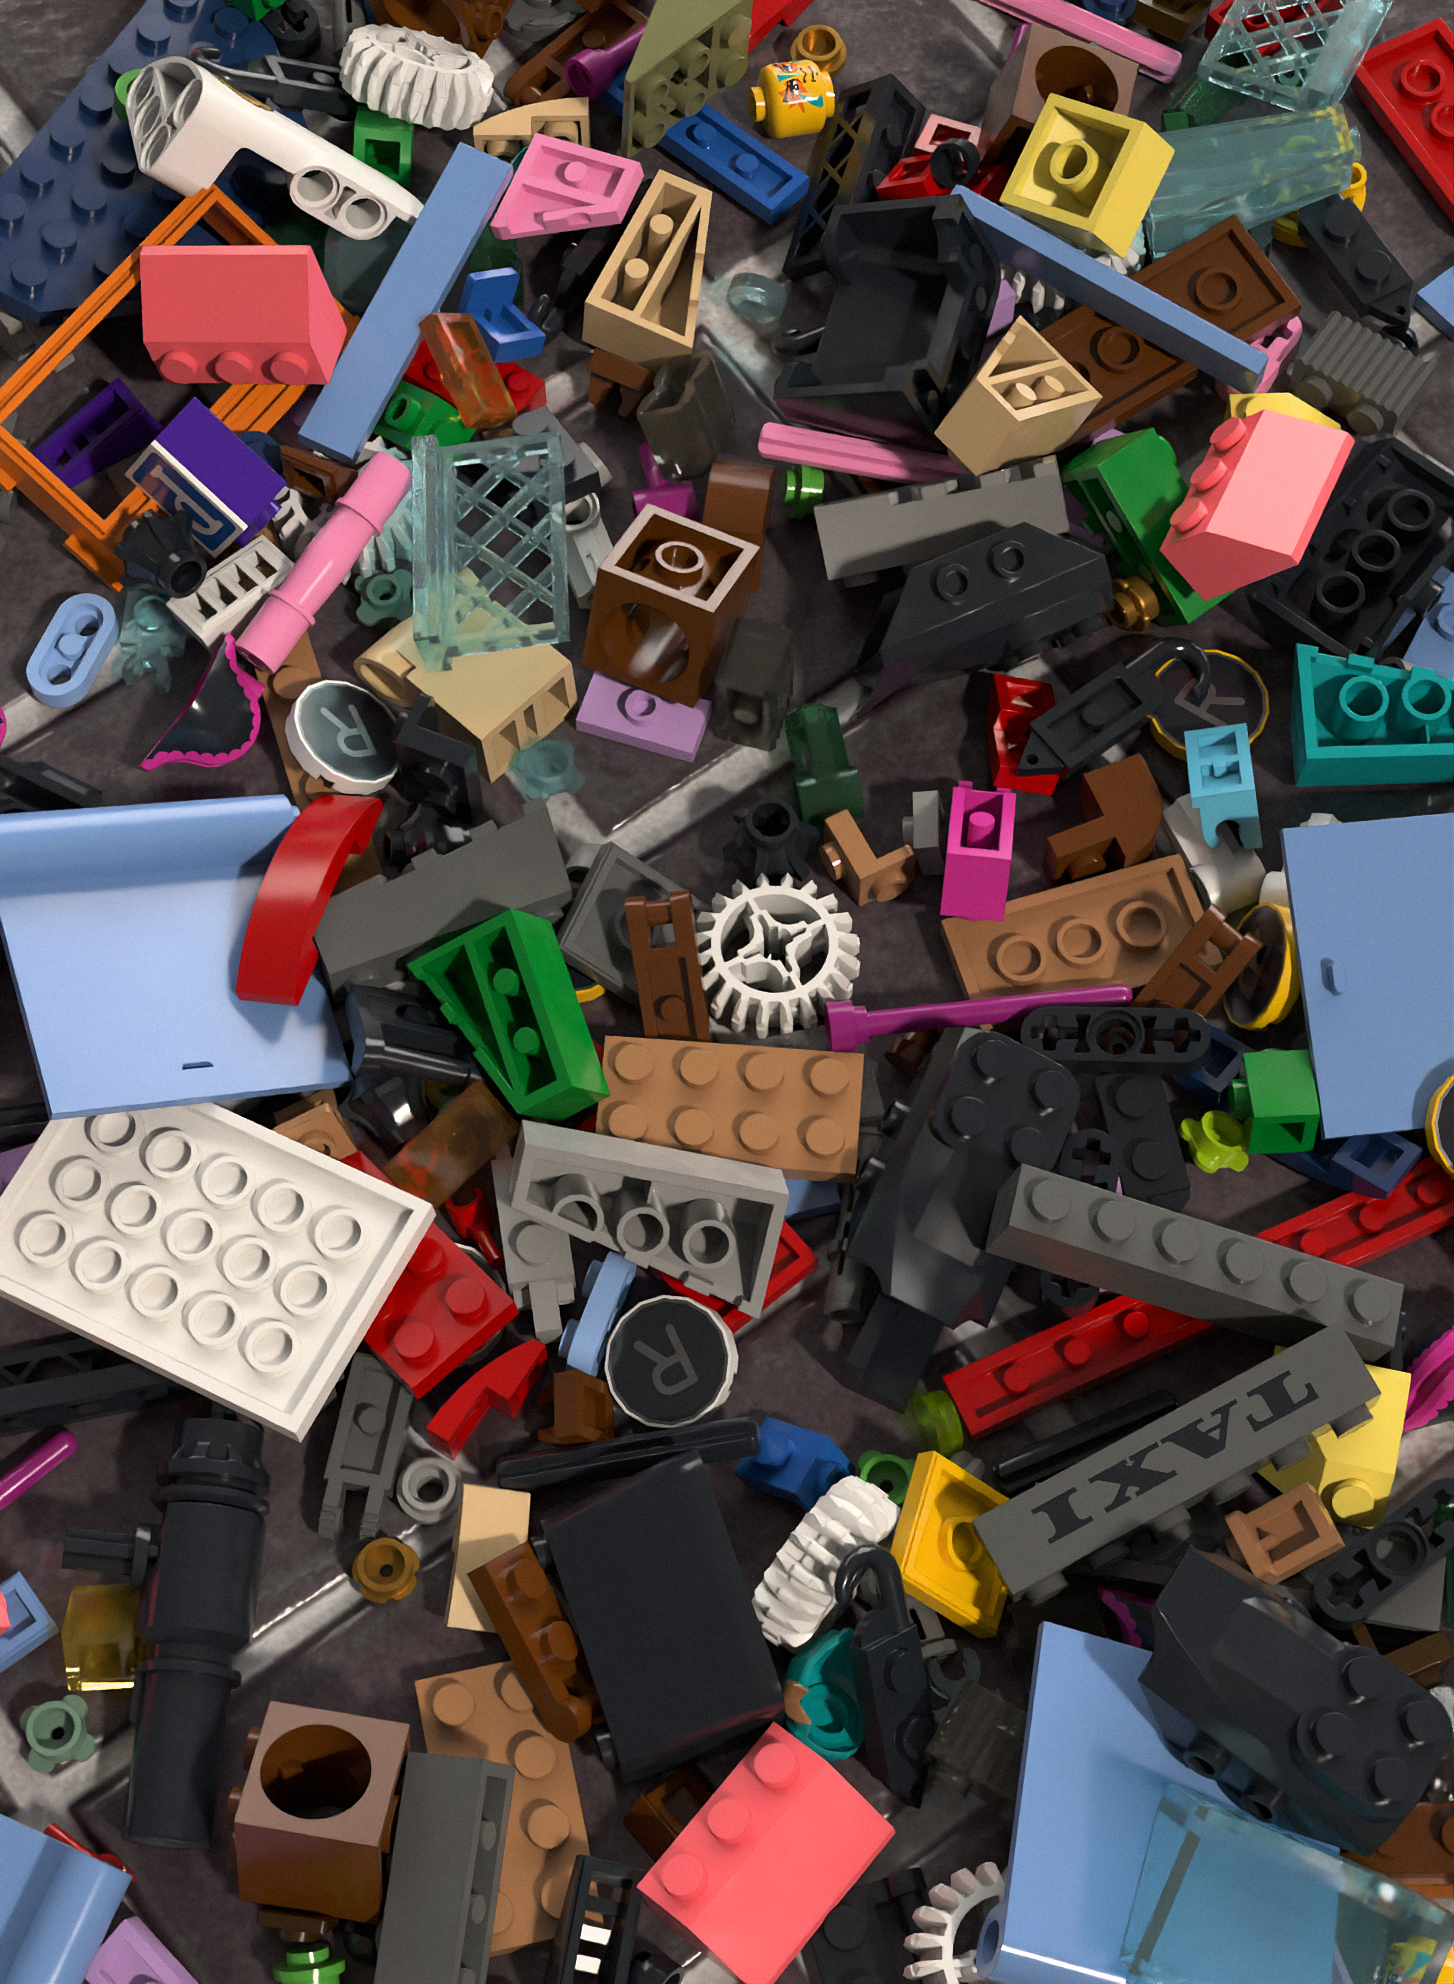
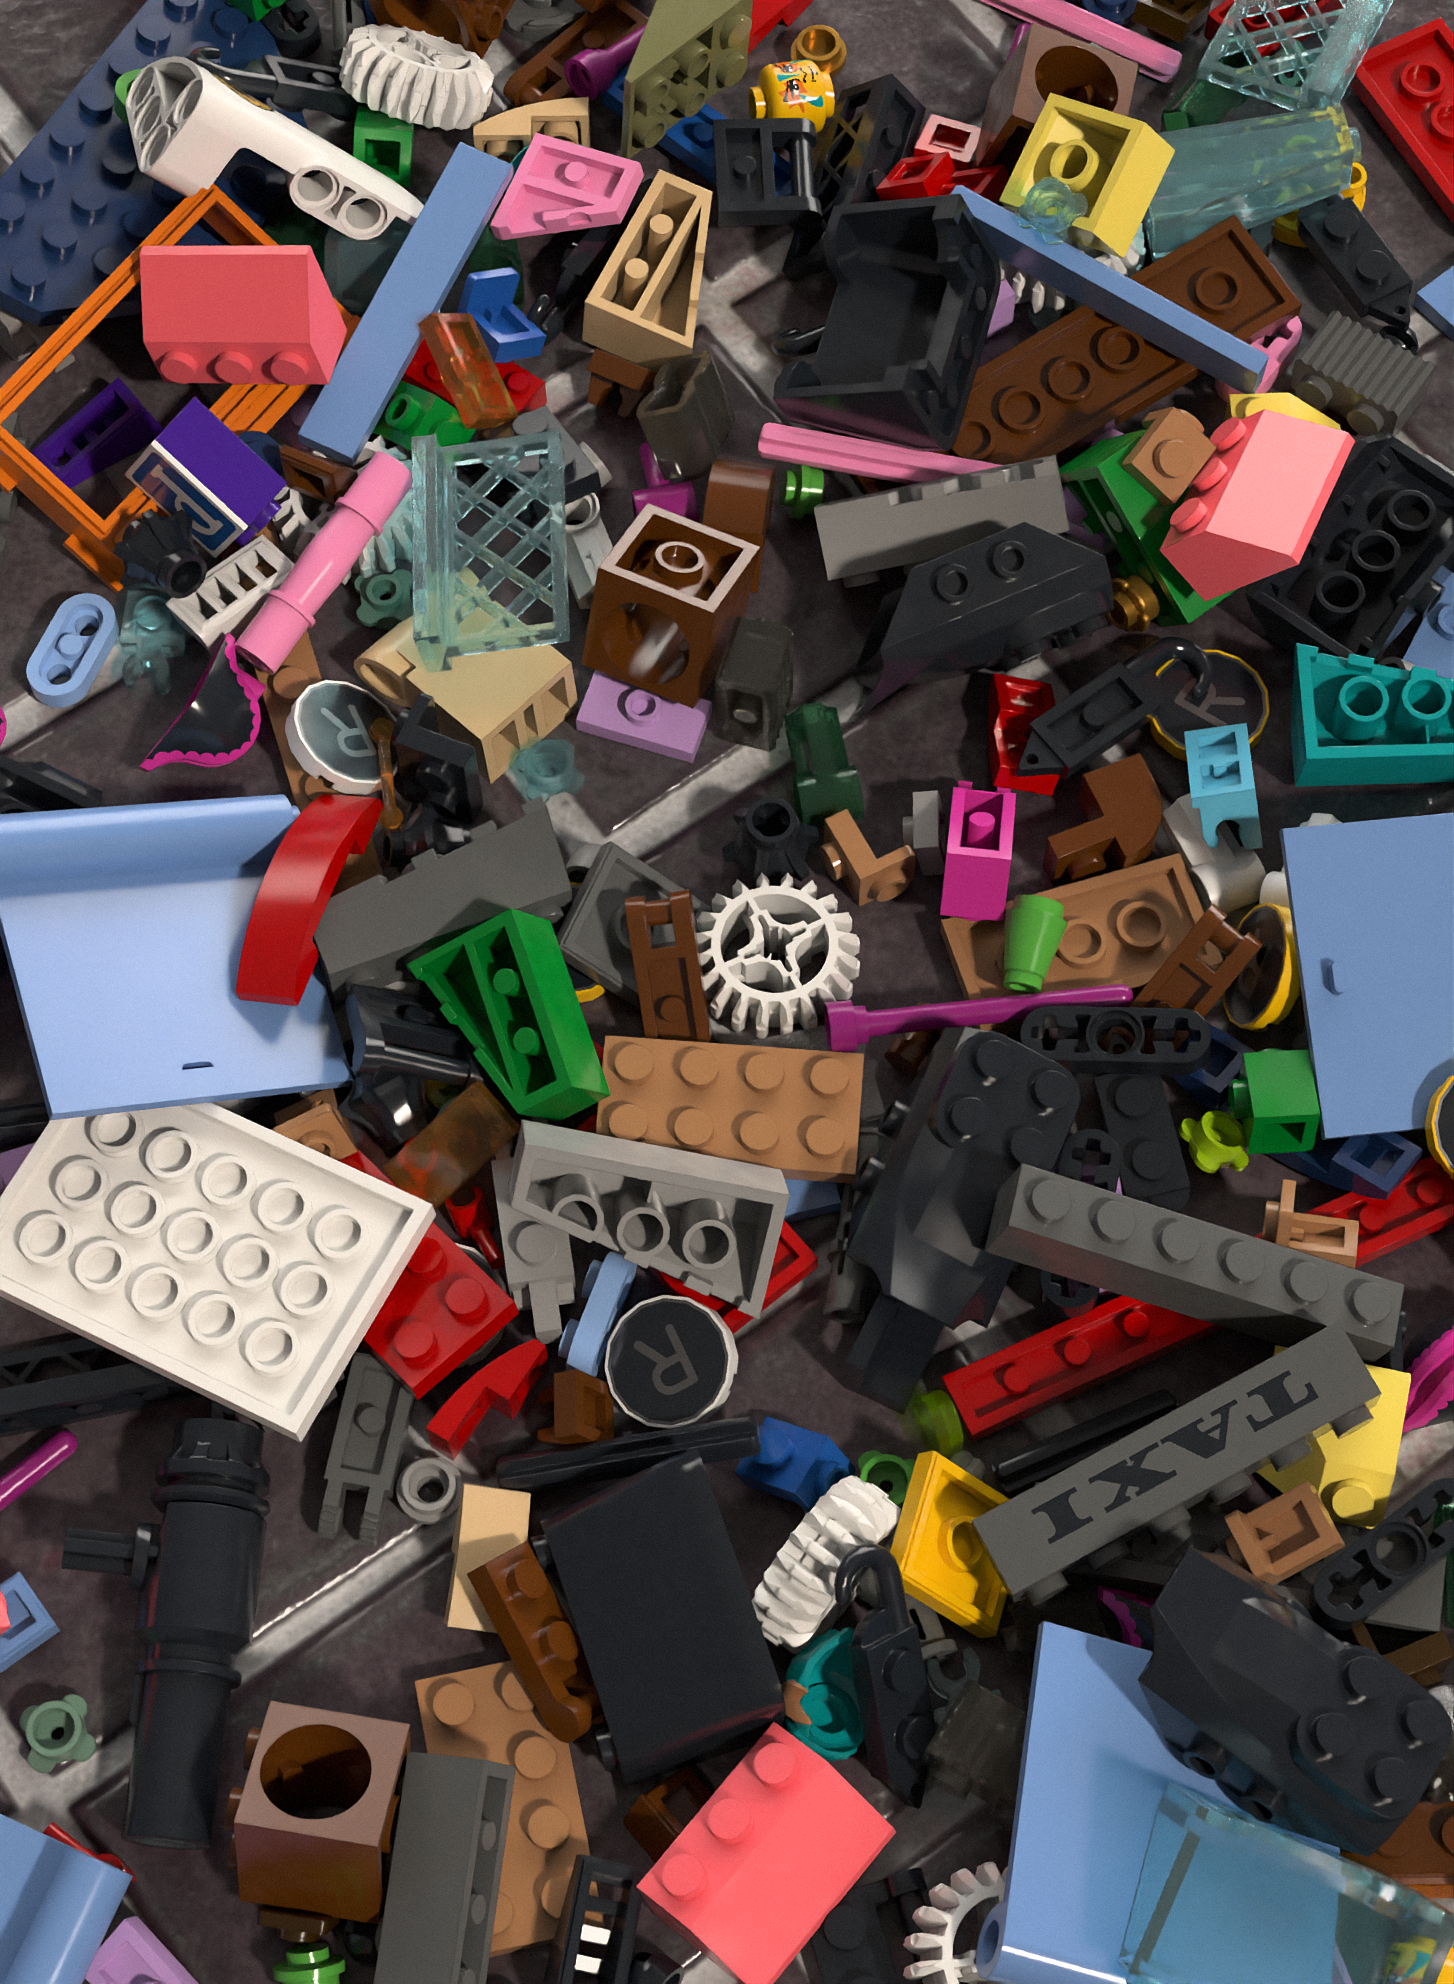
(101, 1637): clear yellow brick -> none
(381, 732): none -> clear orange hinge
(381, 1553): pearl gold plate -> none
(747, 173): none -> black plate
(756, 297): clear light blue tile -> none
(947, 162): black hinge -> none
(1016, 405): tan wedge -> none
(1031, 941): none -> bright green cone
(1046, 194): none -> clear light blue plate
(1169, 453): none -> medium nougat bracket
(1312, 1234): none -> medium nougat bracket

